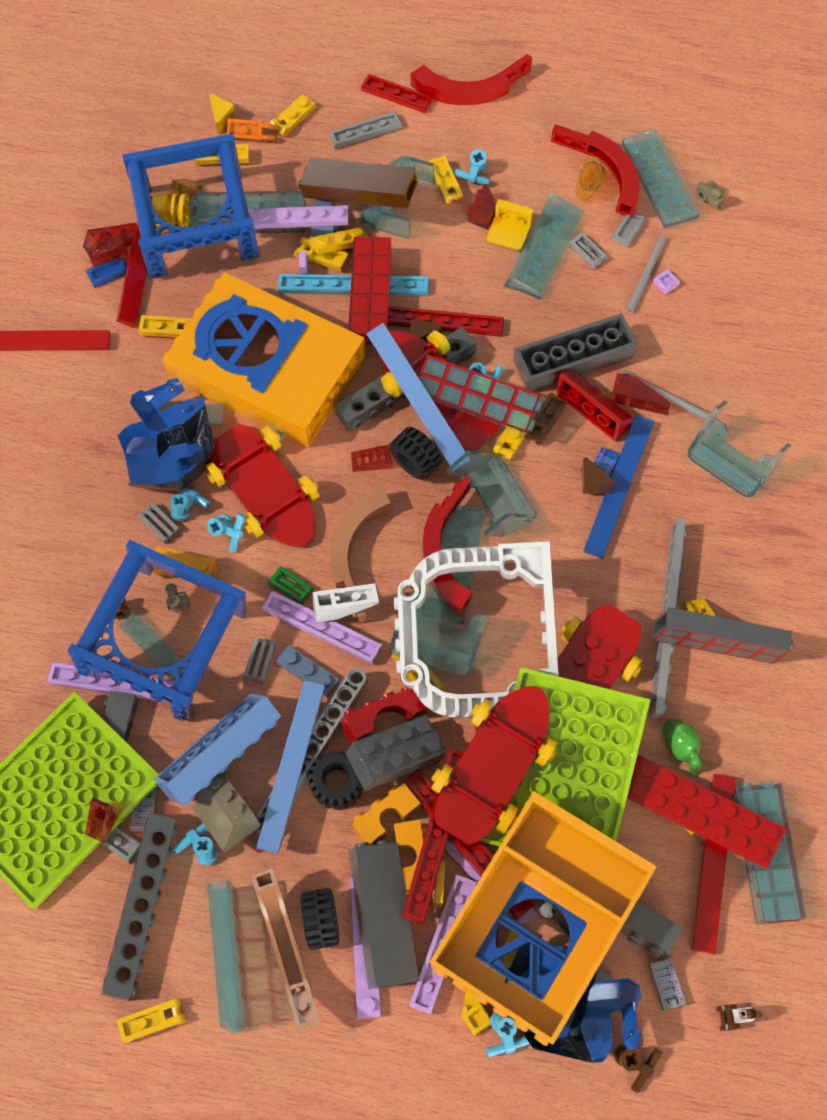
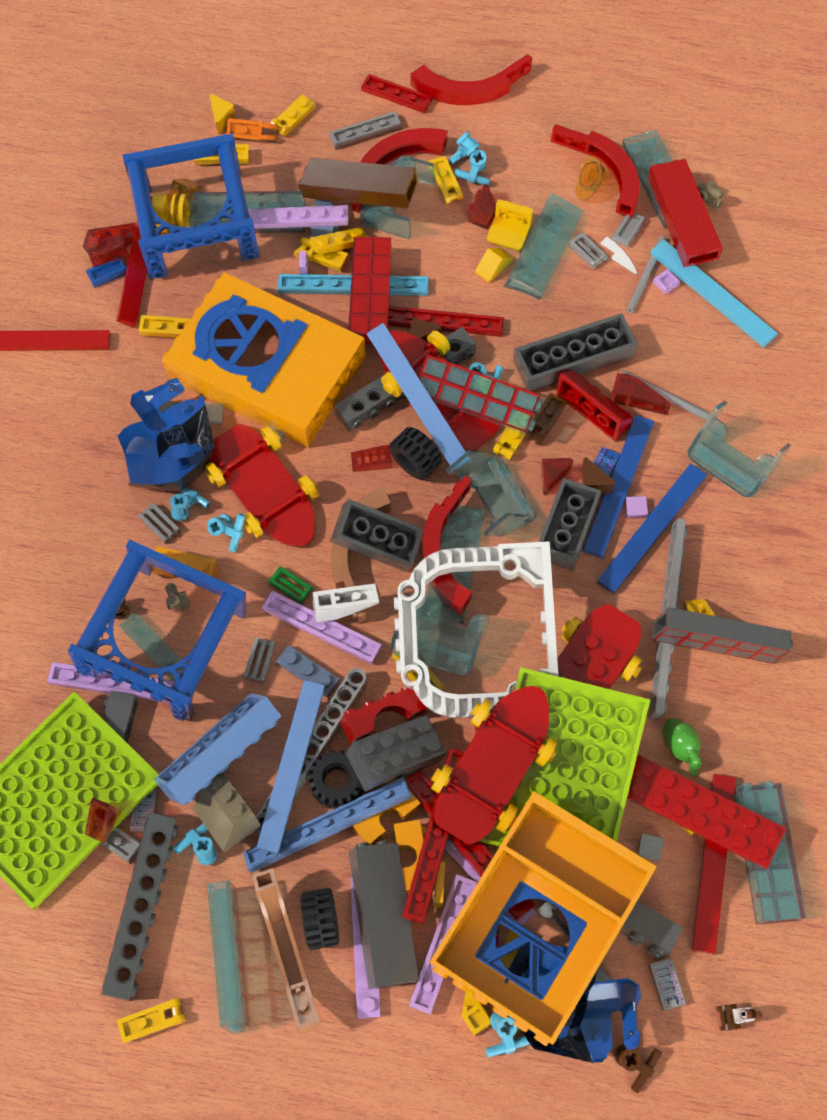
(331, 823): none -> medium blue tile
(377, 535): none -> dark grey brick
(405, 143): none -> red arch
(466, 147): none -> medium azure piece
(493, 263): none -> yellow slope
(553, 471): none -> clear red slope
(570, 522): none -> dark grey brick
(619, 256): none -> white sticker
(636, 507): none -> lavender tile
(650, 847): none -> light grey tile
(651, 528): none -> blue tile
(684, 212): none -> red brick
(715, 294): none -> medium azure tile

